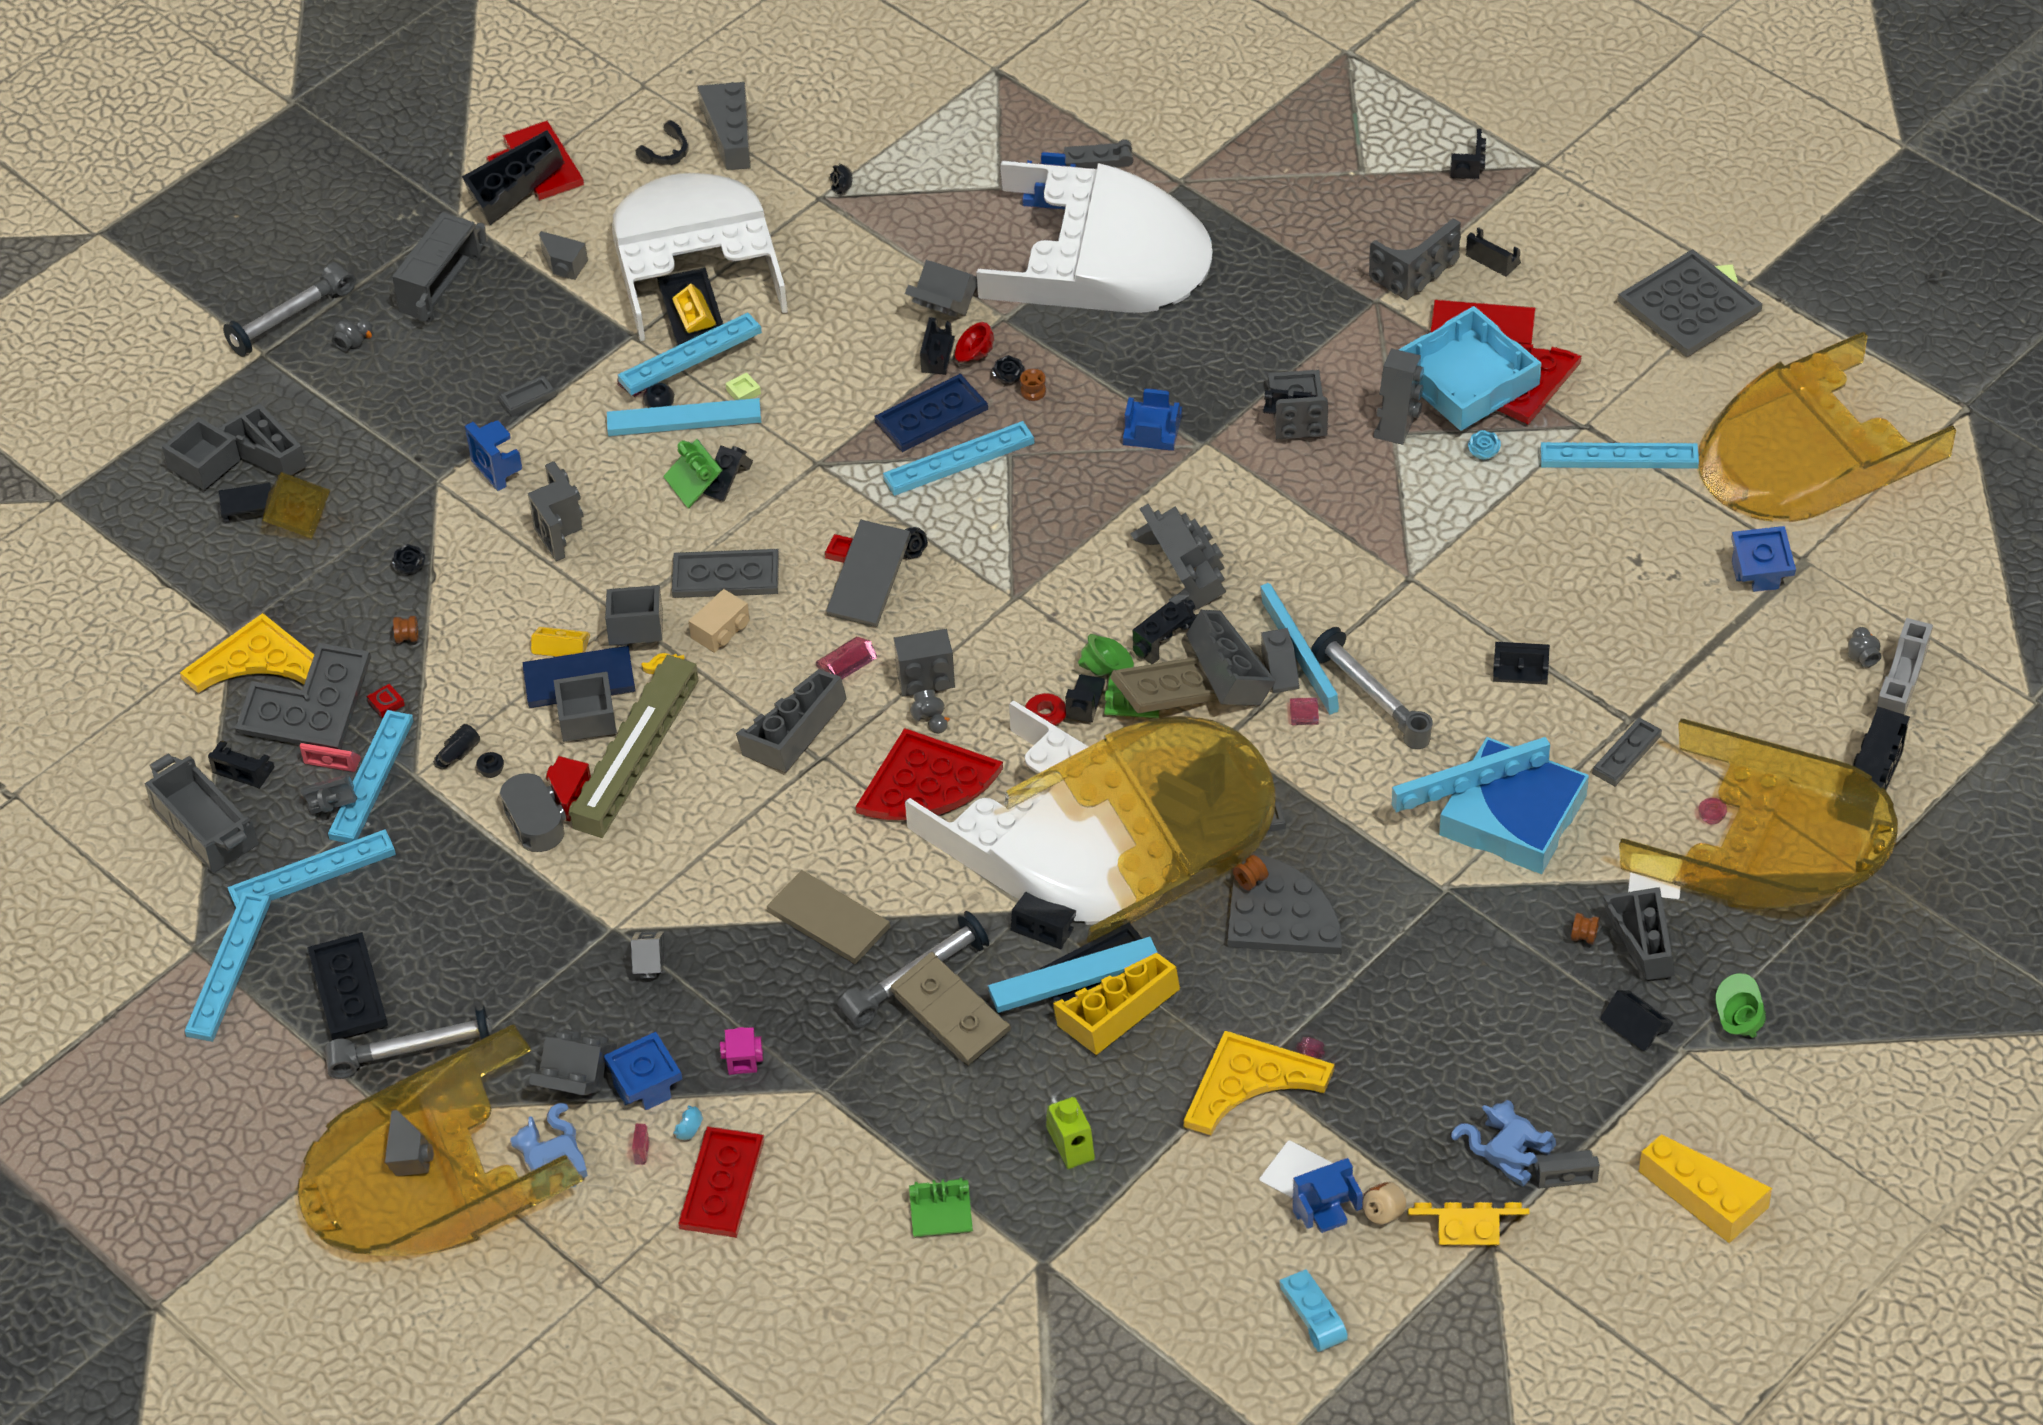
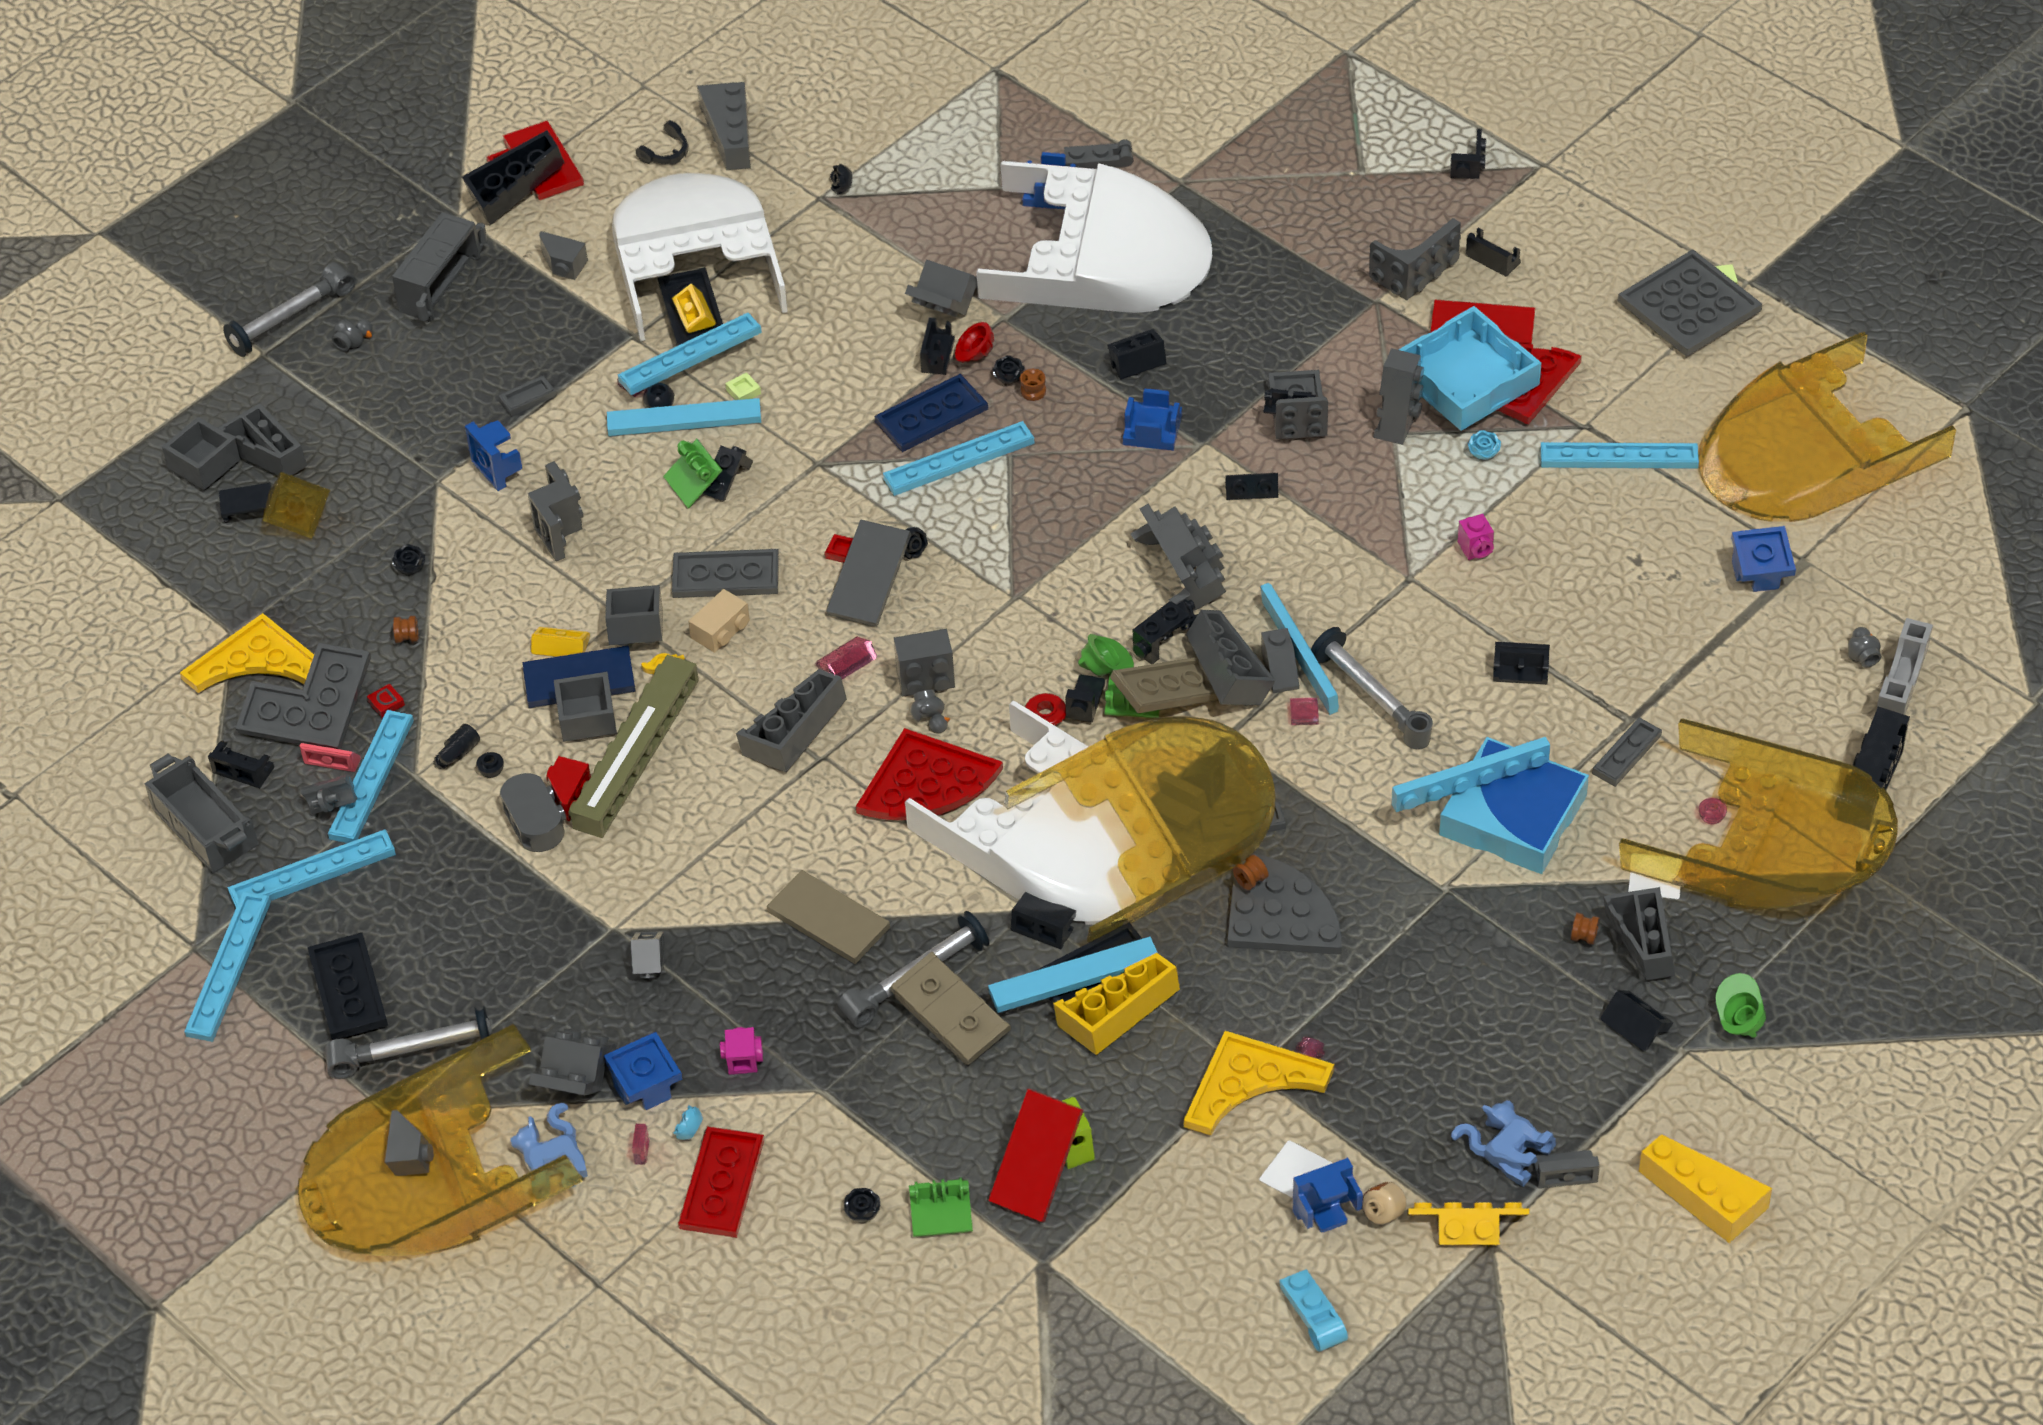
(859, 1197): none -> black plate
(1036, 1155): none -> red tile
(1137, 353): none -> black hinge
(1251, 486): none -> black hinge
(1475, 537): none -> dark pink brick

